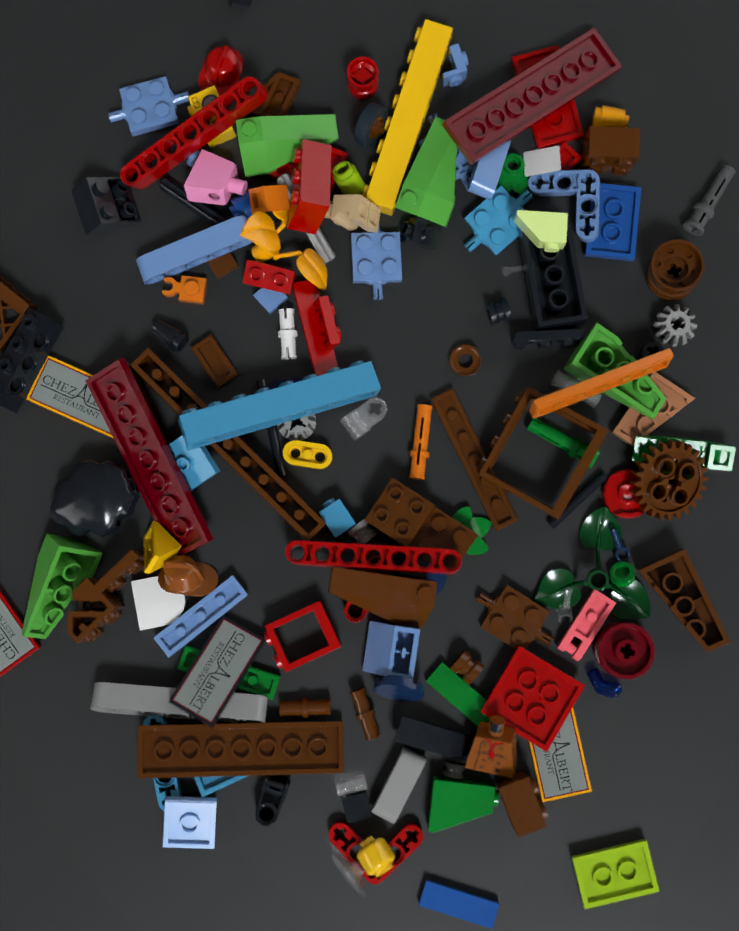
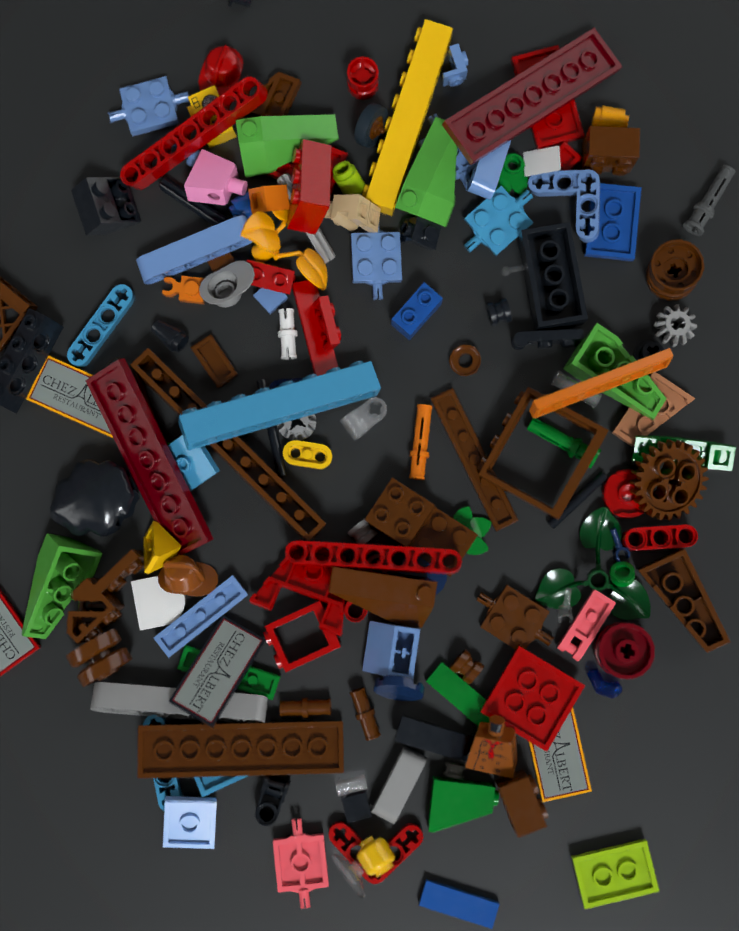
(98, 656): none -> reddish brown wheel
(104, 327): none -> dark azure beam
(227, 284): none -> light grey piece
(300, 862): none -> coral plate
(307, 581): none -> red wing
(336, 517): dark azure brick -> none
(416, 311): none -> blue brick
(544, 229): yellowish green slope -> none
(670, 534): none -> red beam

